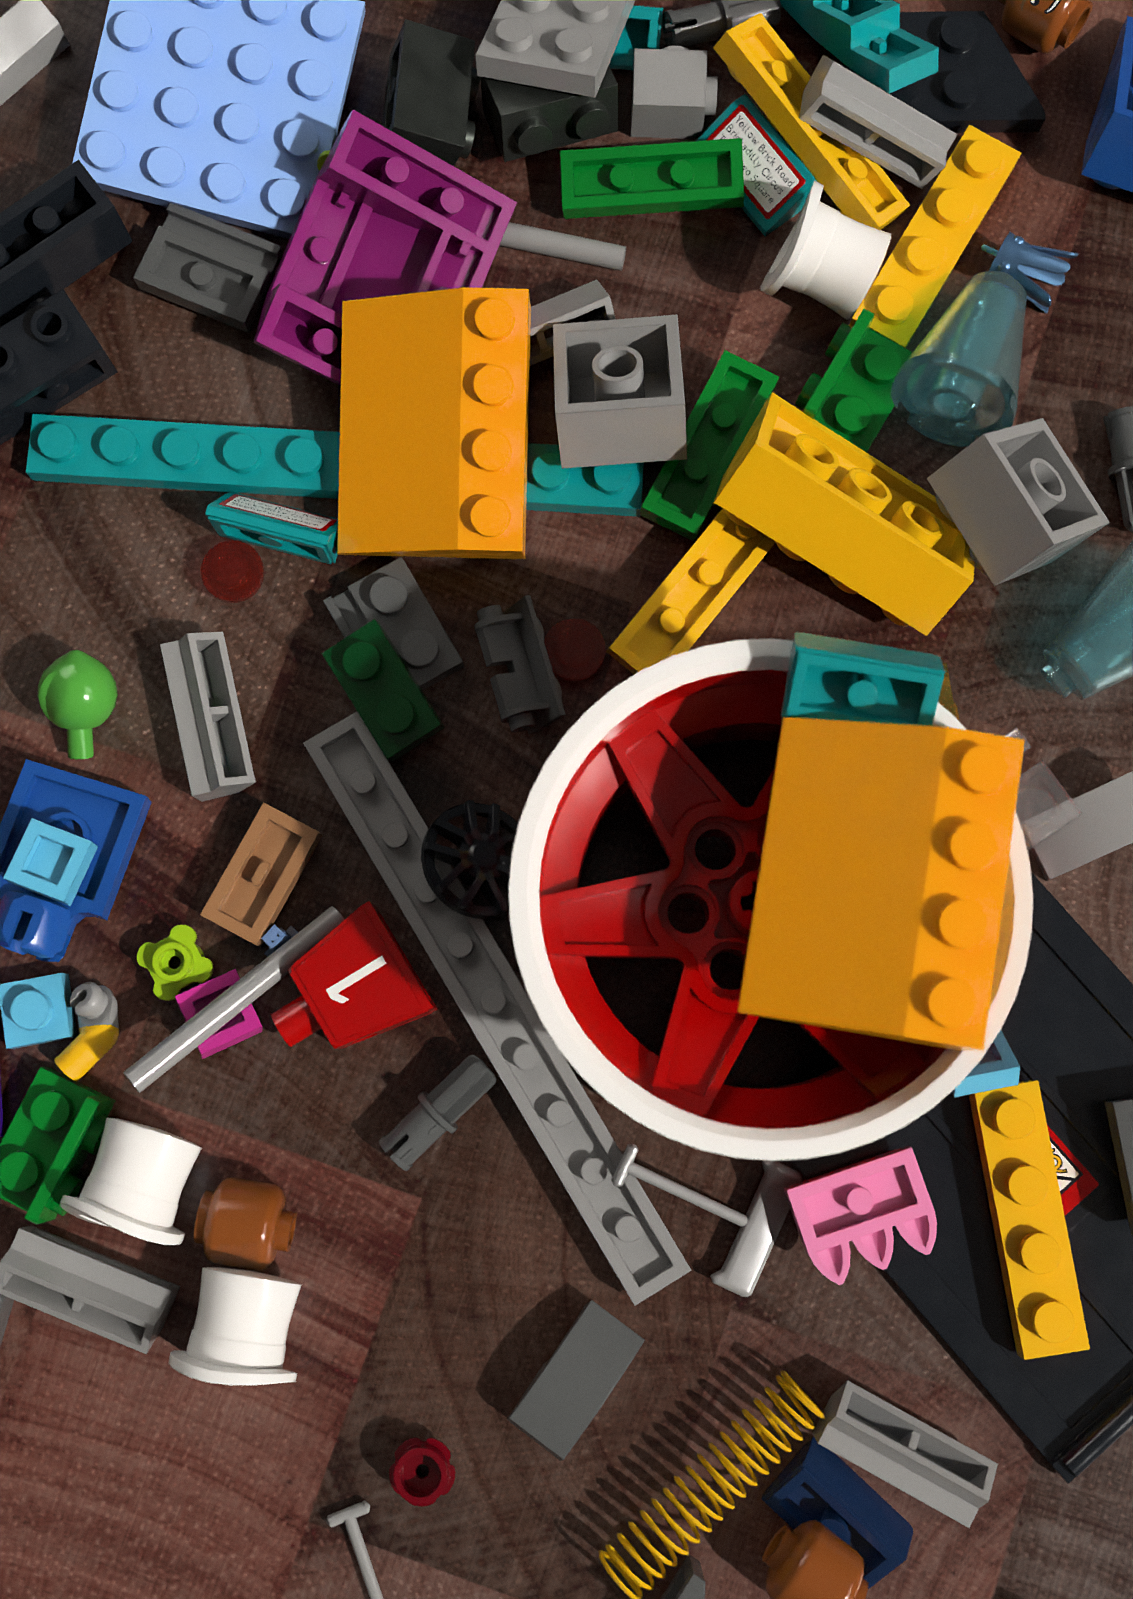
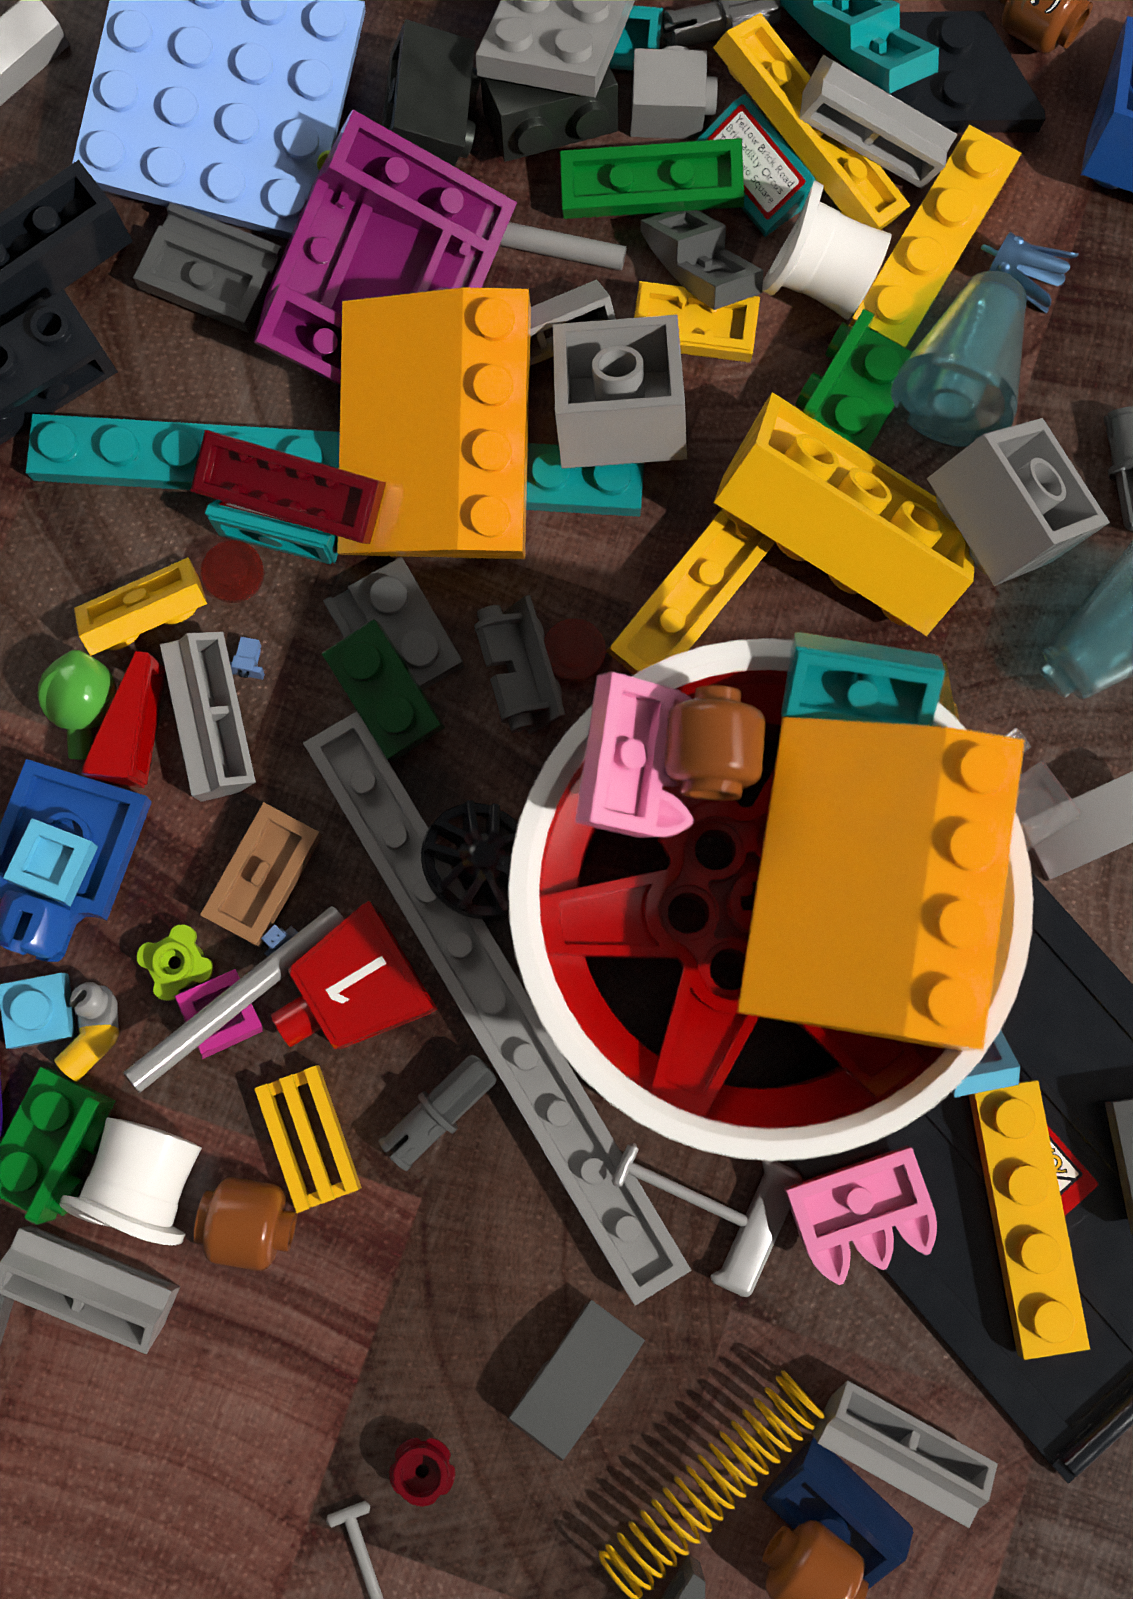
(127, 734): none -> red slope
(139, 606): none -> yellow plate
(239, 1329): white piece -> none
(246, 660): none -> medium blue piece
(283, 1146): none -> yellow tile
(288, 487): none -> dark red plate
(627, 760): none -> bright pink plate
(696, 256): none -> dark grey slope
(702, 330): none -> yellow plate
(714, 433): green plate -> none
(714, 744): none -> dark orange head

